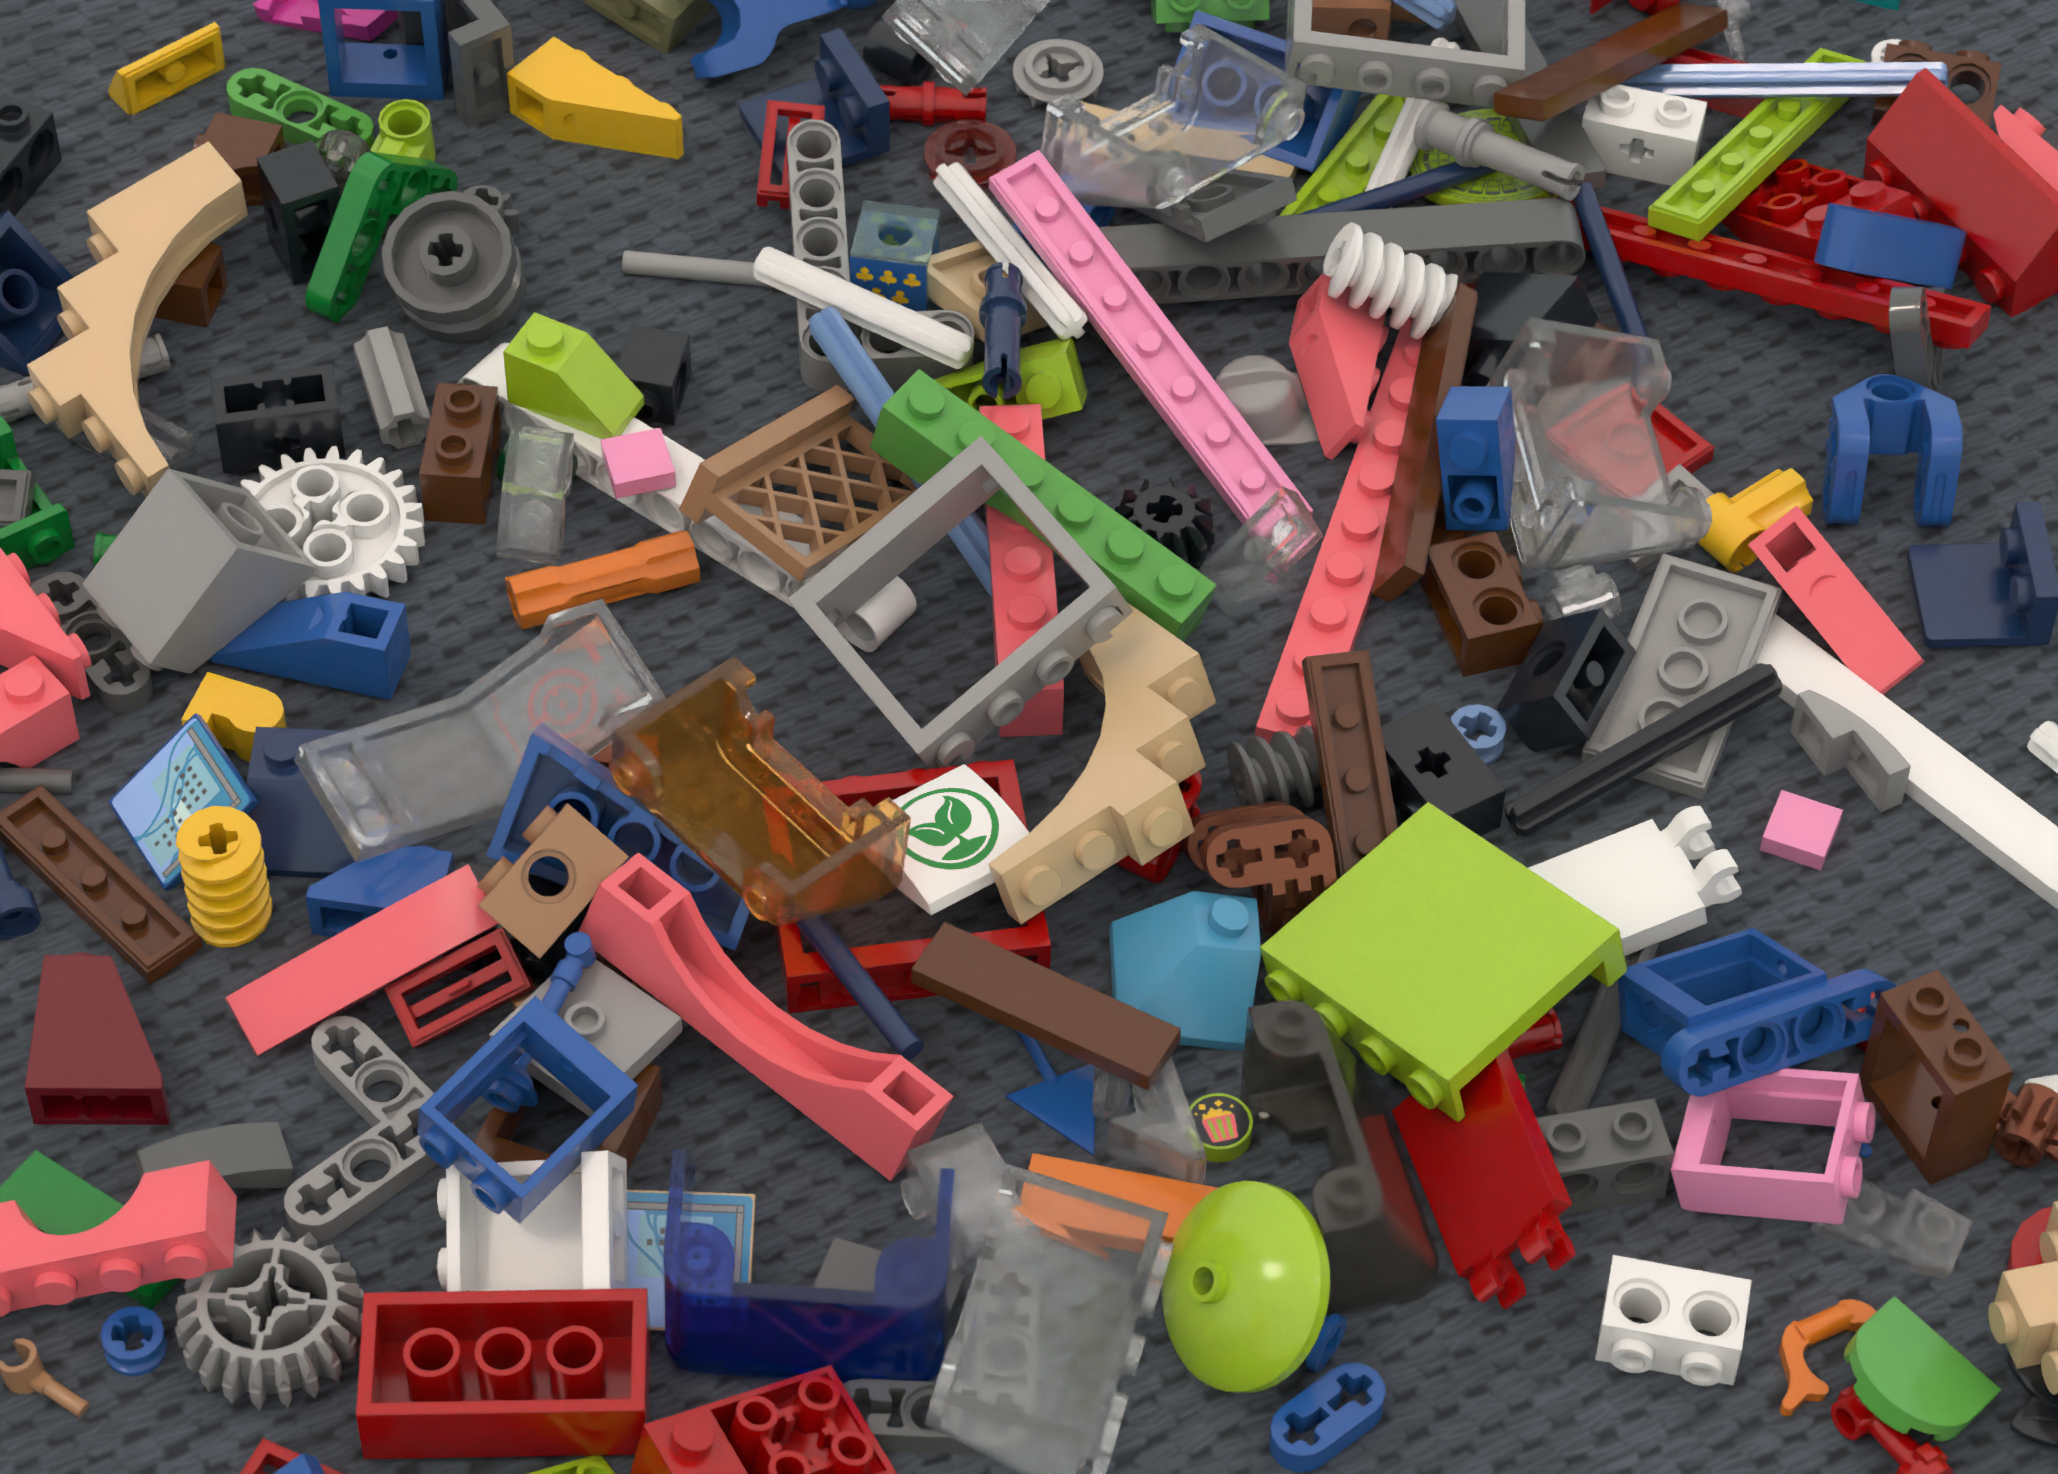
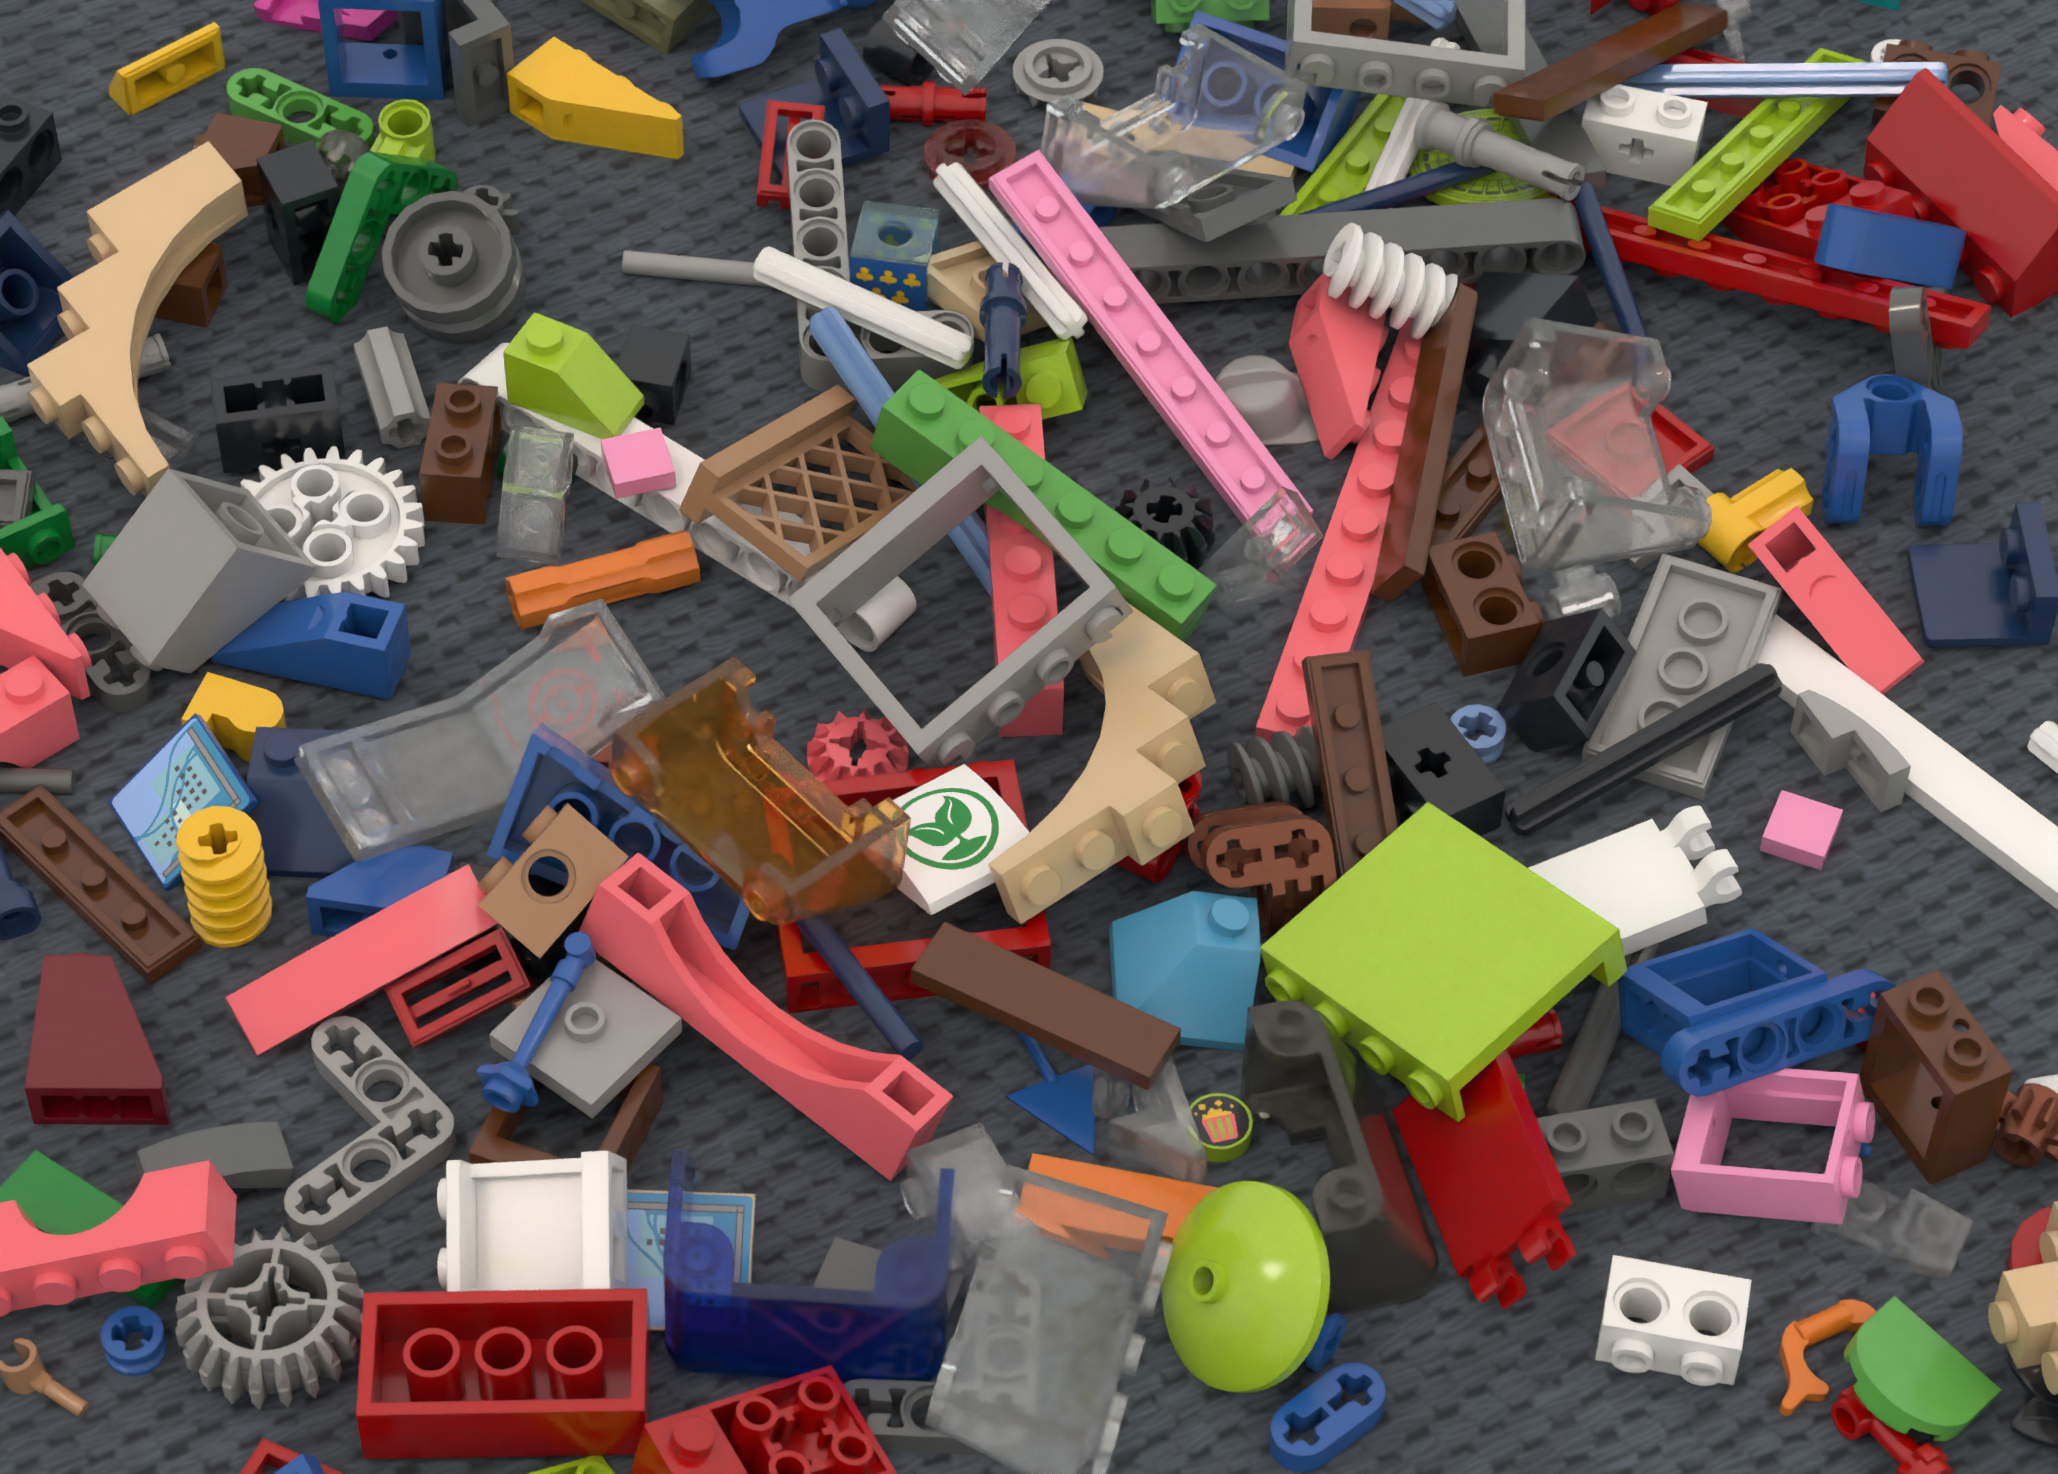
(565, 1056): blue window -> none
(830, 755): none -> coral gear
(1477, 457): blue slope -> none

